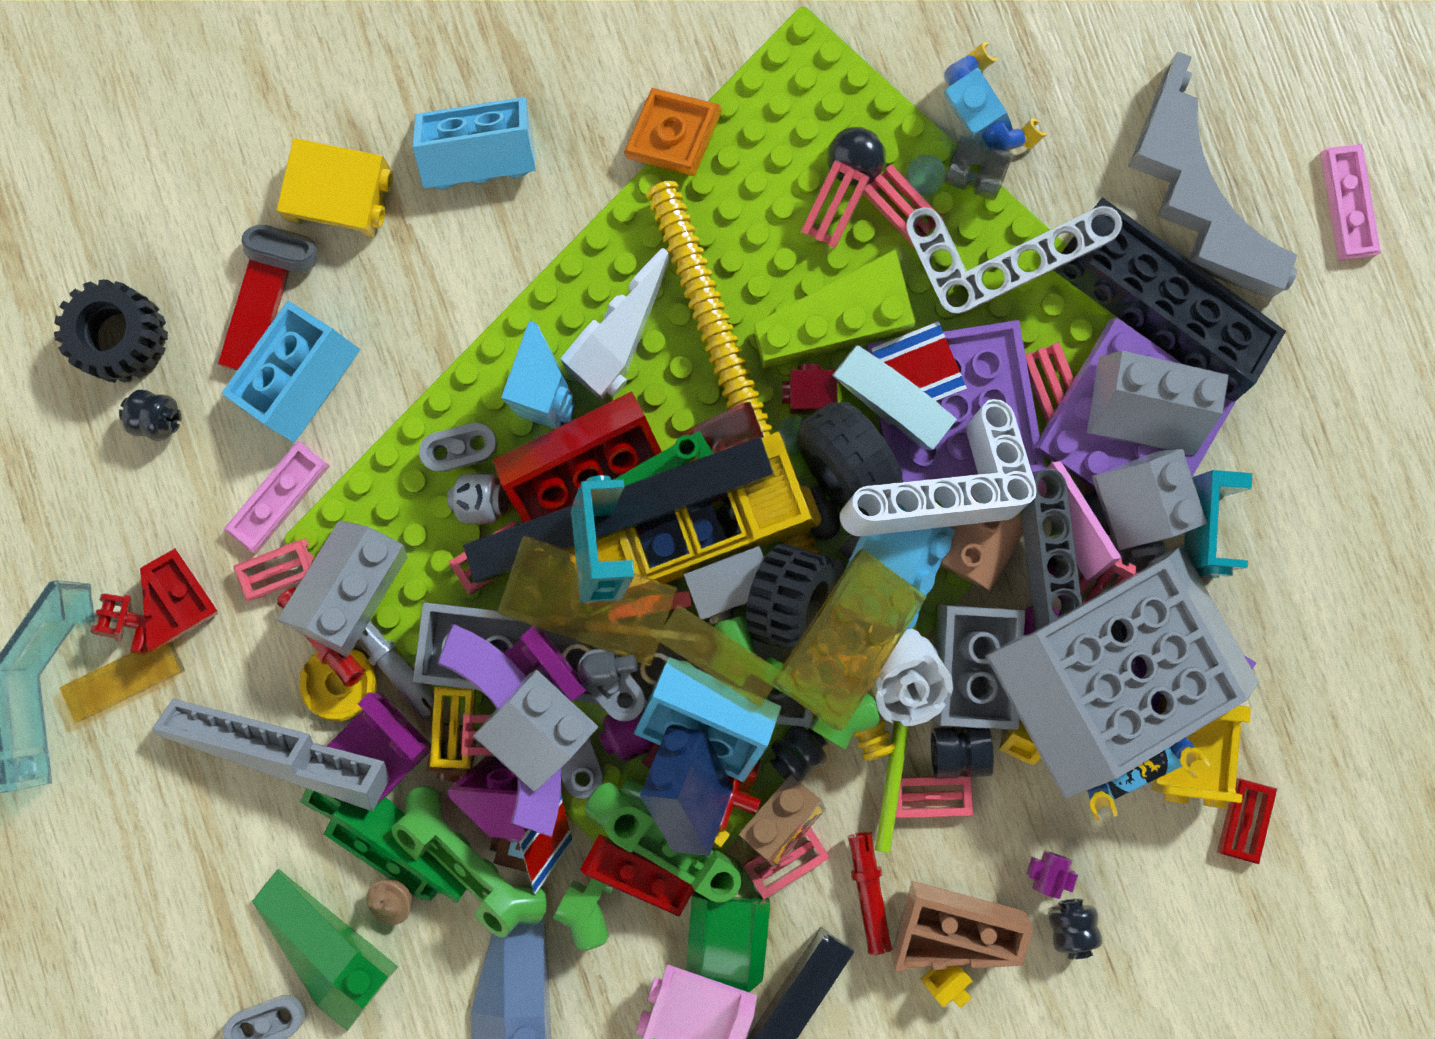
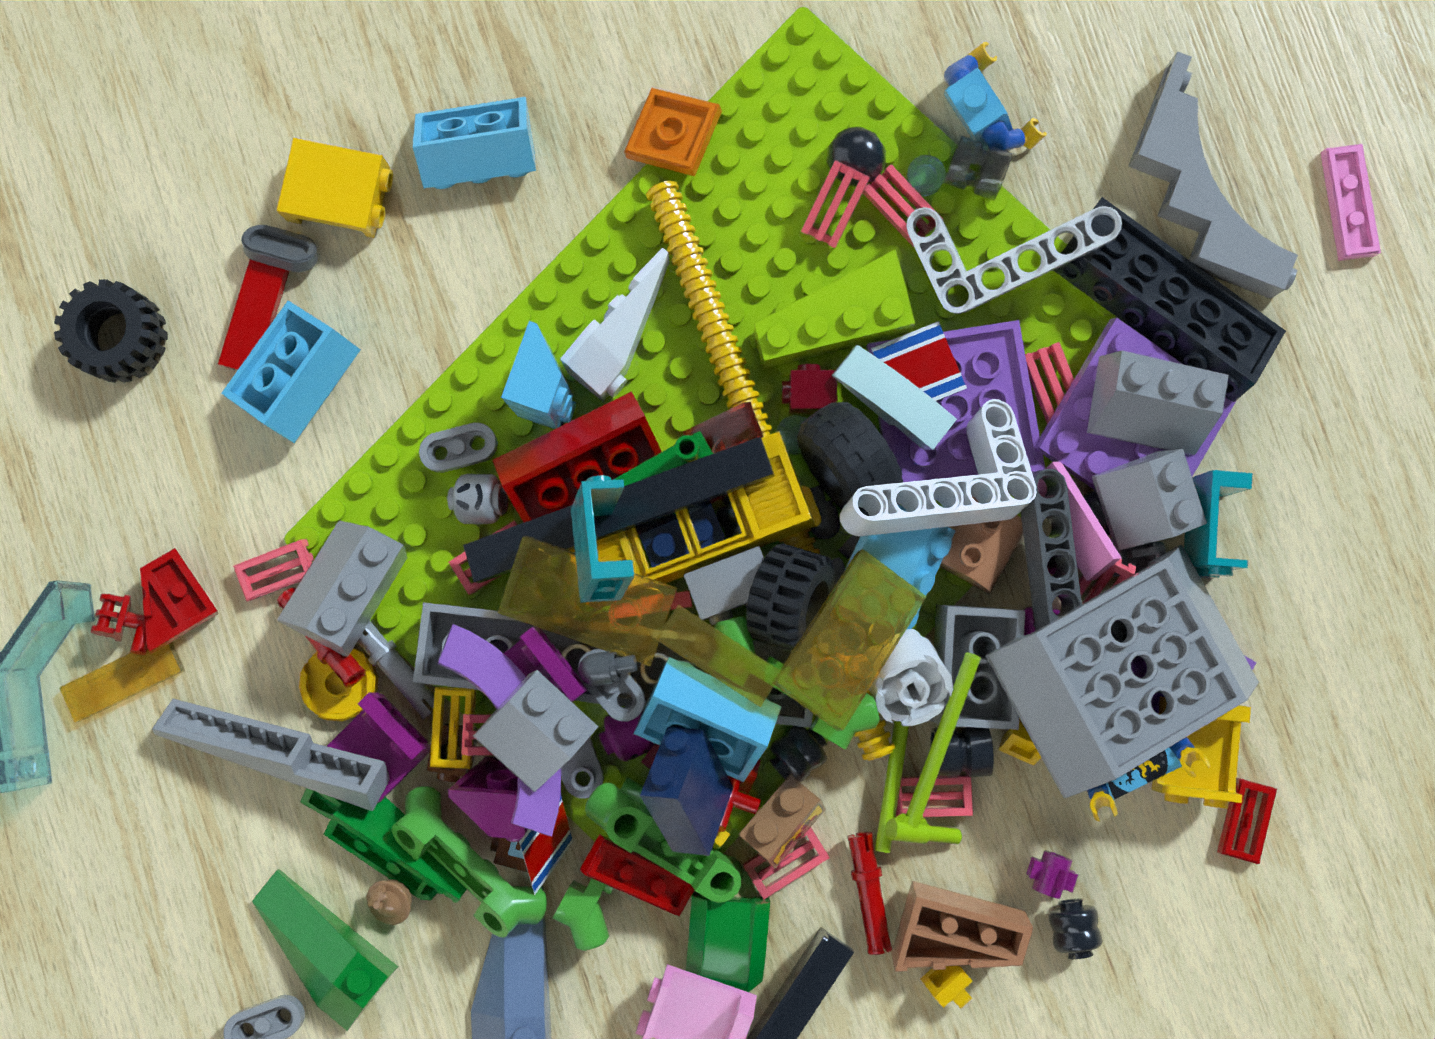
(150, 415): black piece -> none
(276, 497): bright pink tile -> none
(912, 825): none -> lime bar

